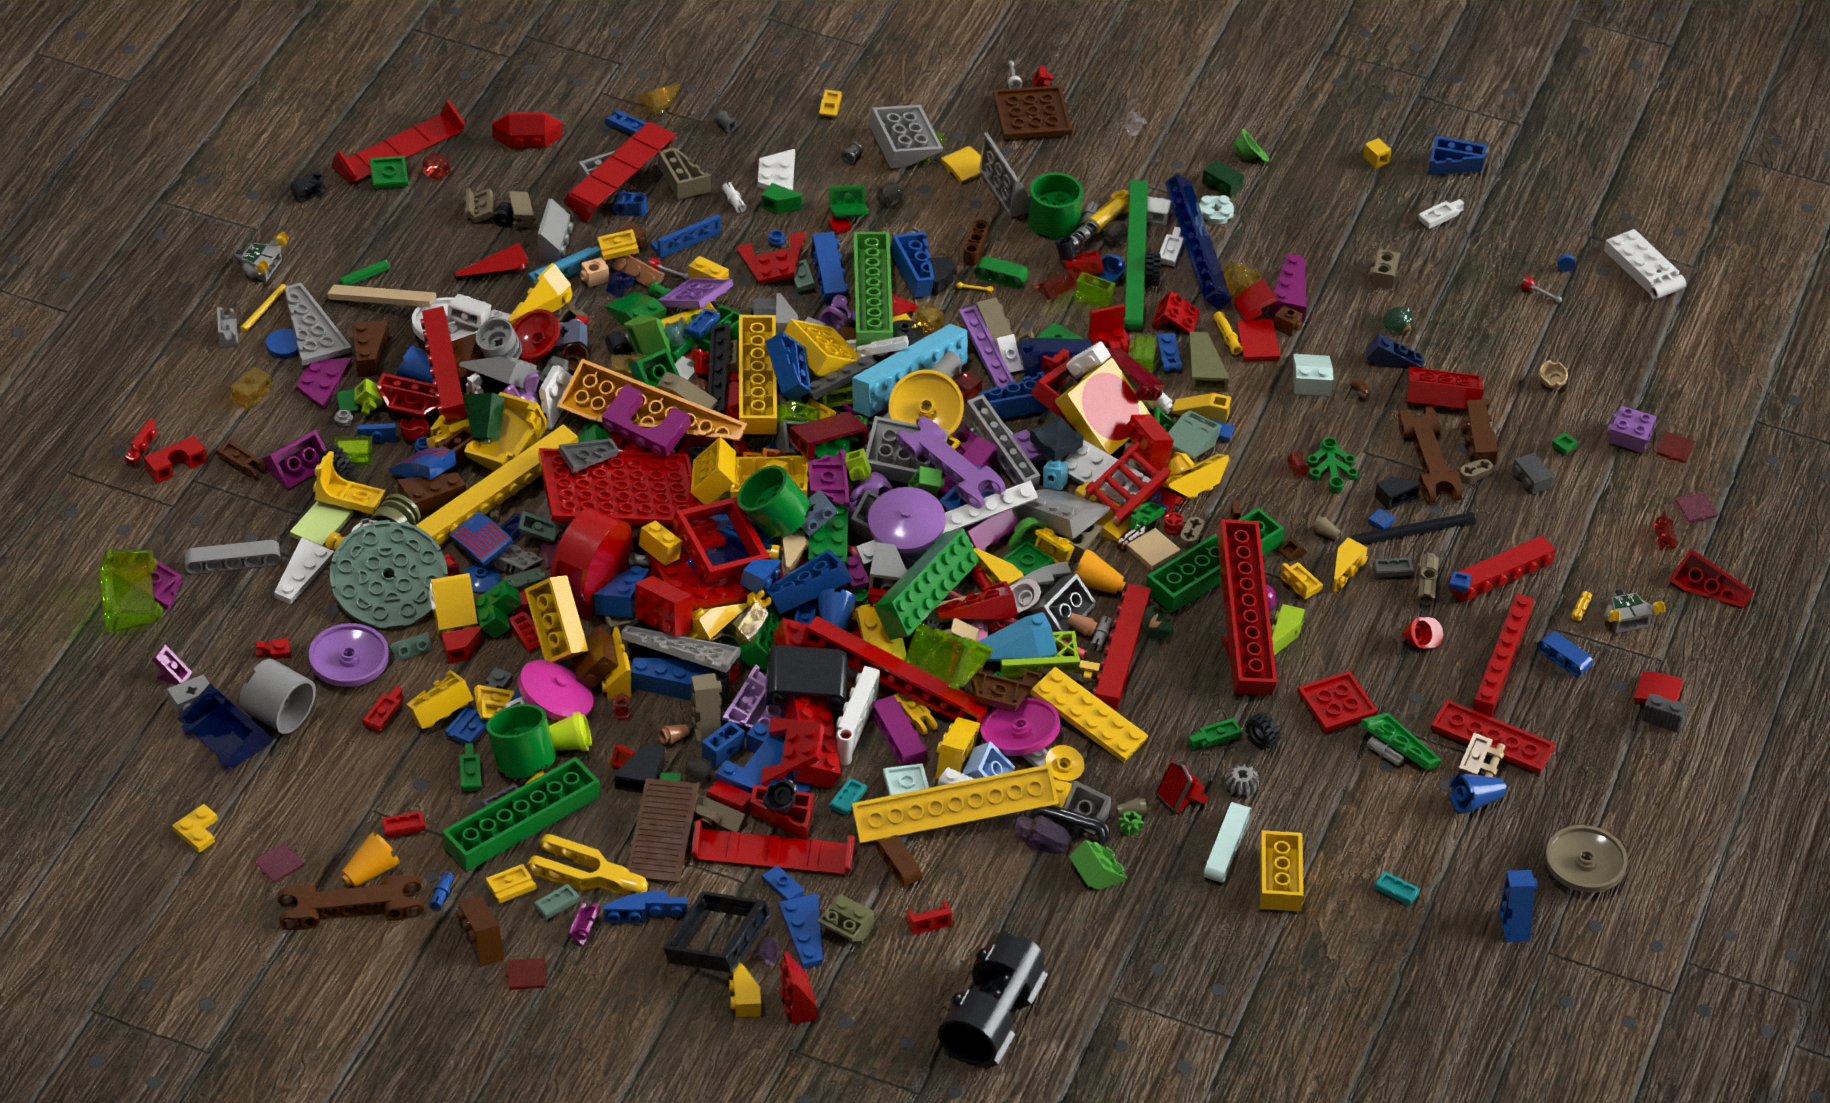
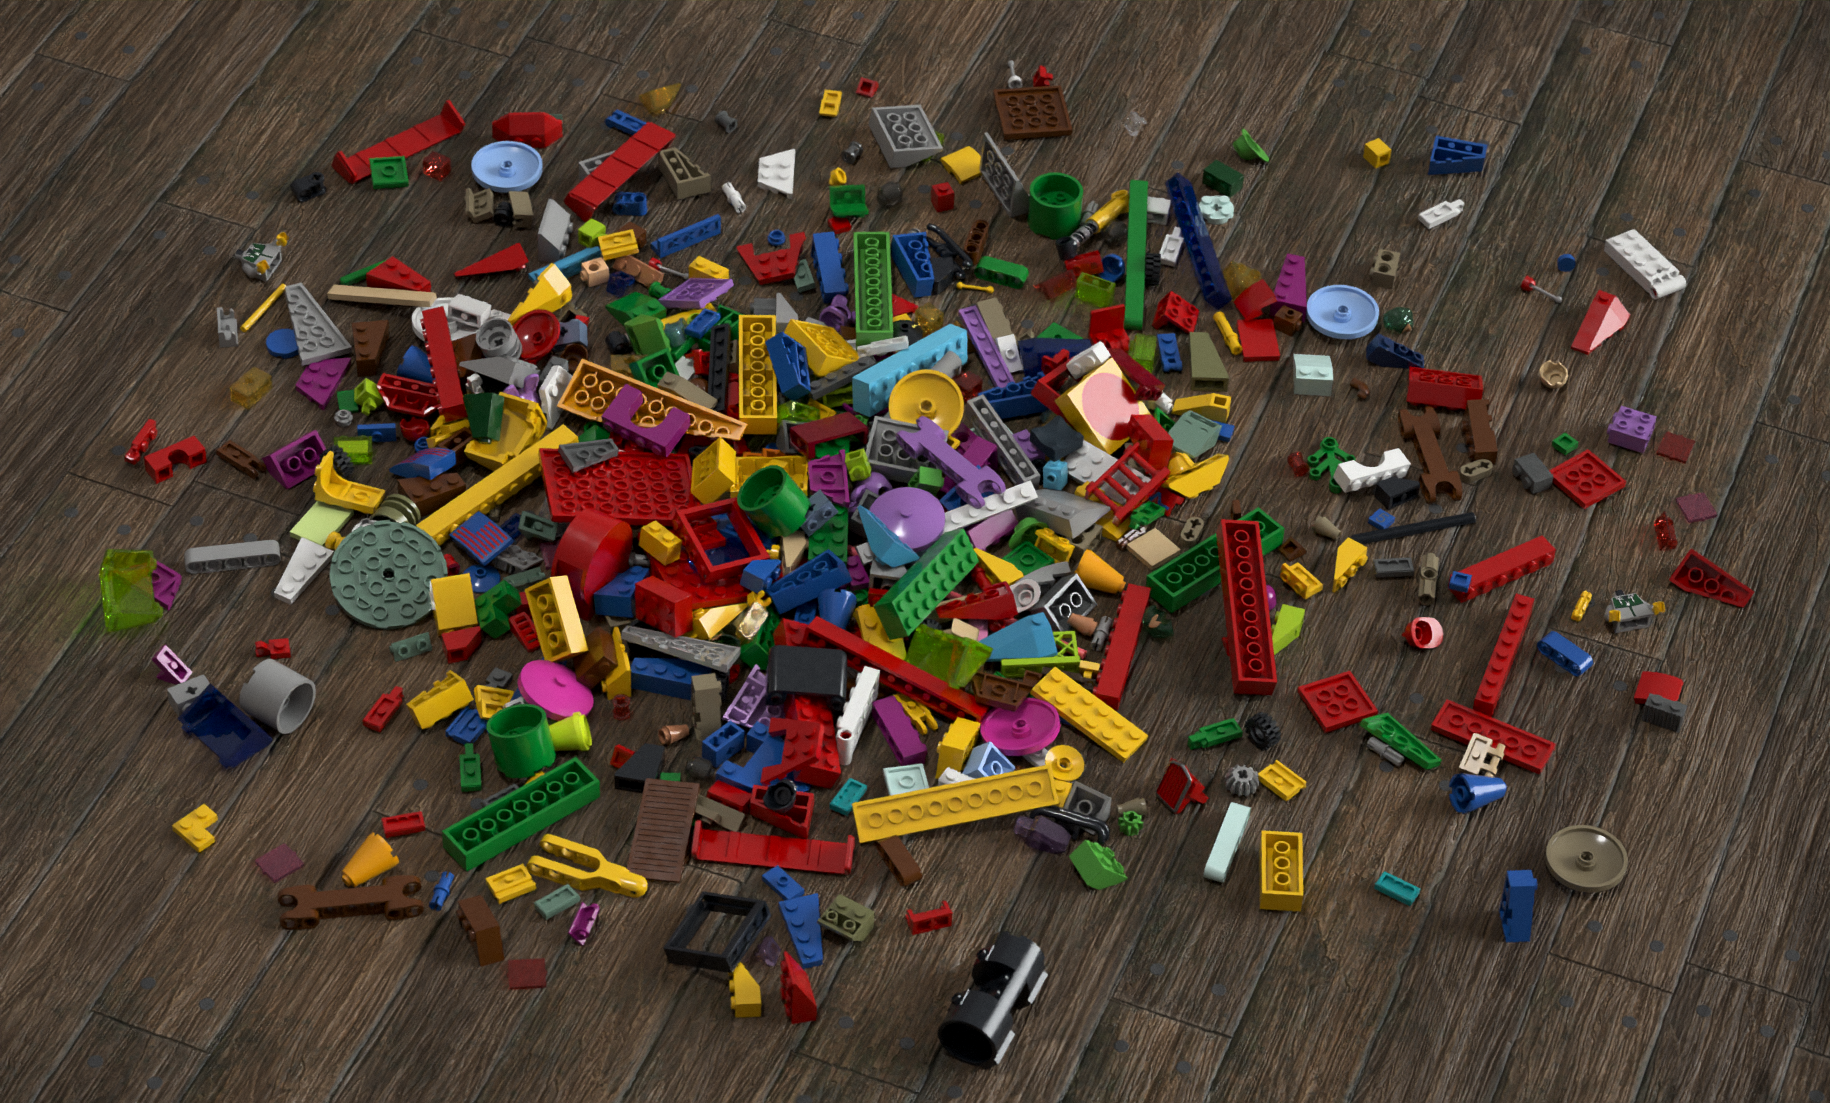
(348, 655): medium lavender dish -> none
(398, 276): none -> red wedge
(507, 166): none -> light blue dish
(589, 233): none -> lime brick
(637, 906): blue slope -> none
(781, 199): green slope -> none
(837, 177): none -> yellow tile
(867, 87): none -> red slope
(885, 542): none -> dark azure wedge
(942, 197): none -> red brick
(949, 249): none -> black piece
(1173, 523): red wheel -> none
(1281, 780): none -> yellow plate
(1342, 312): none -> light blue dish
(1355, 476): none -> white arch
(1586, 479): none -> red plate
(1601, 321): none -> red wedge

